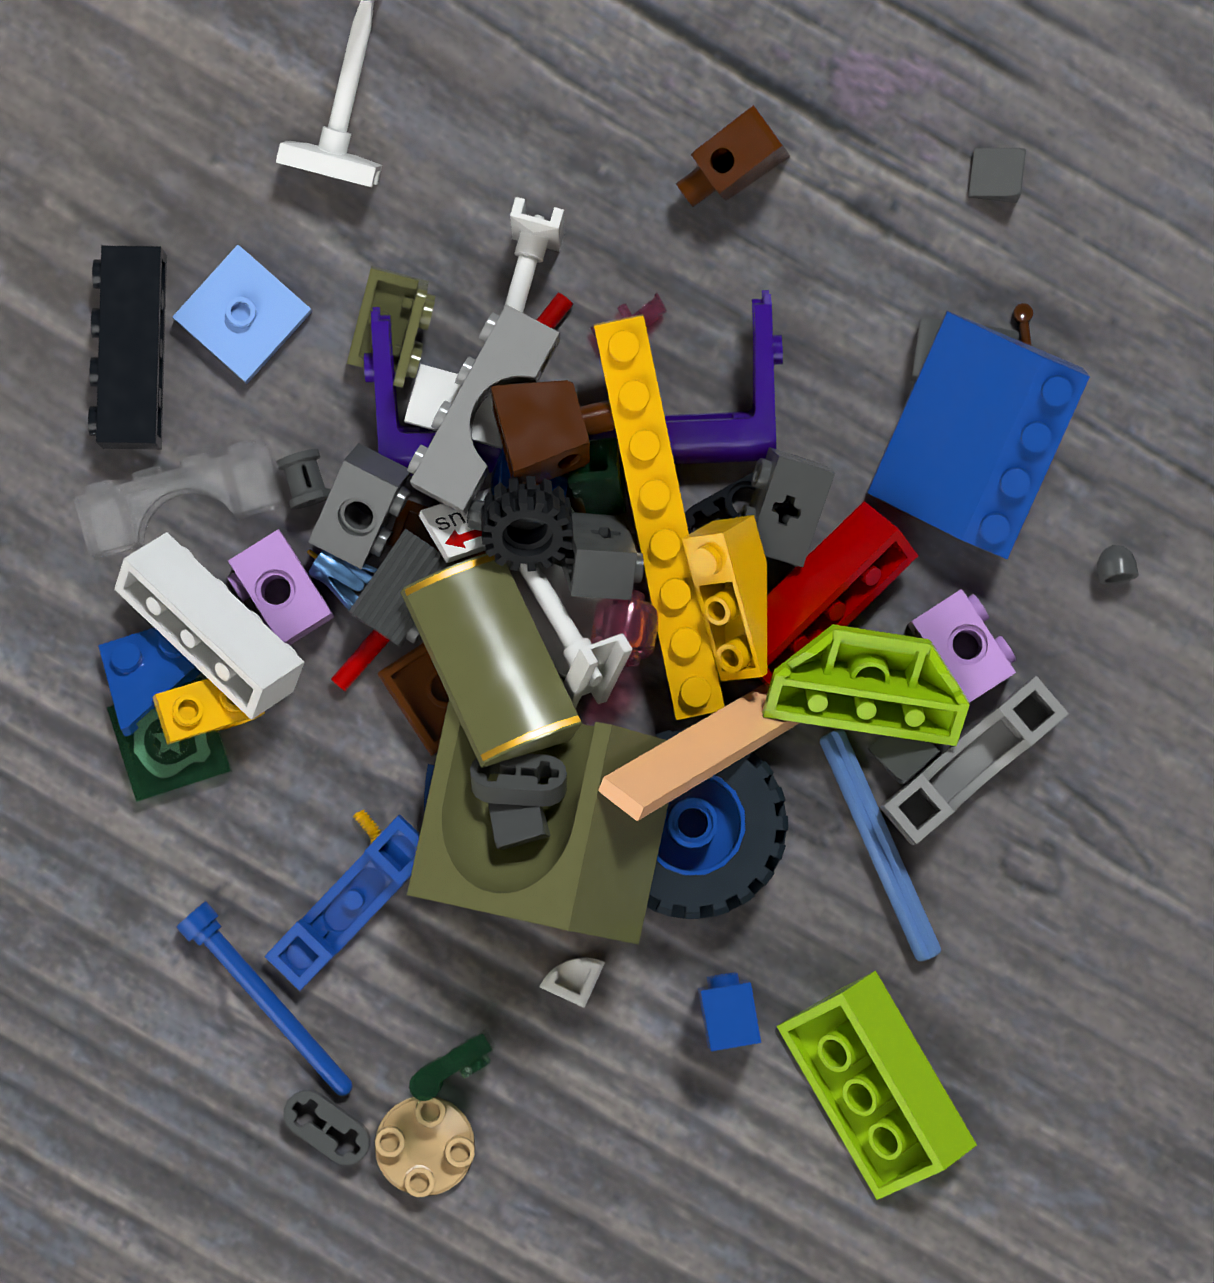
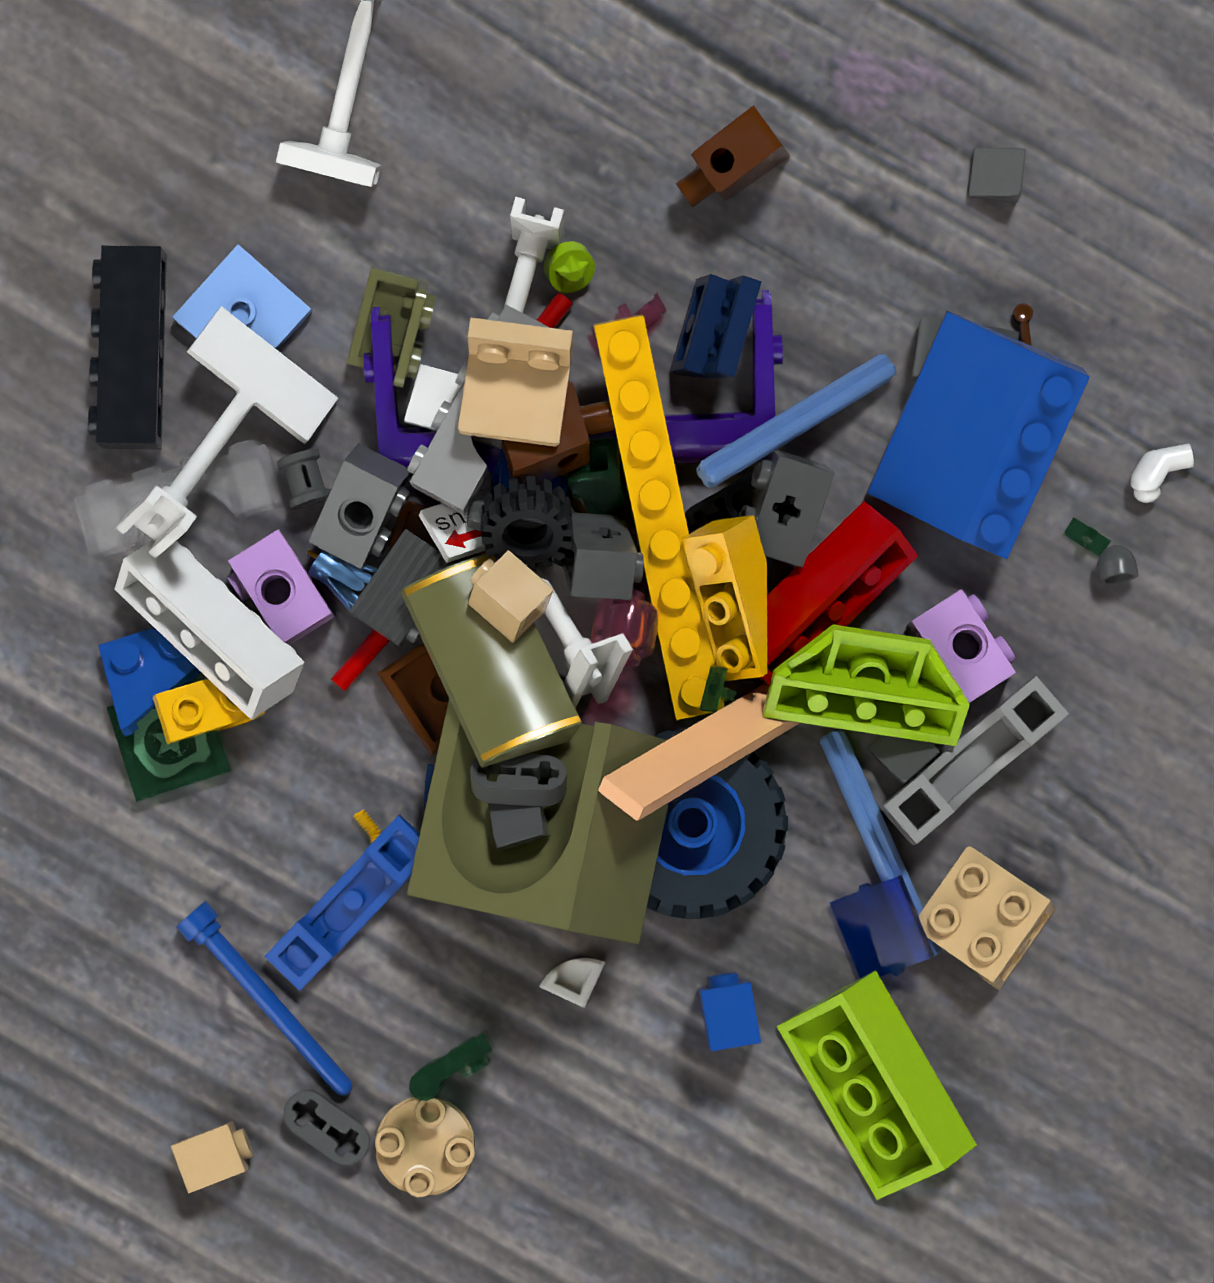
(212, 1156): none -> tan brick
(261, 380): none -> white piece
(509, 595): none -> tan brick
(515, 382): none -> tan bracket
(569, 267): none -> lime tile
(715, 327): none -> dark blue slope
(715, 690): none -> clear green piece
(795, 420): none -> medium blue axle
(882, 928): none -> clear blue piece
(985, 916): none -> tan bracket
(1086, 537): none -> clear green piece
(1154, 467): none -> white arm

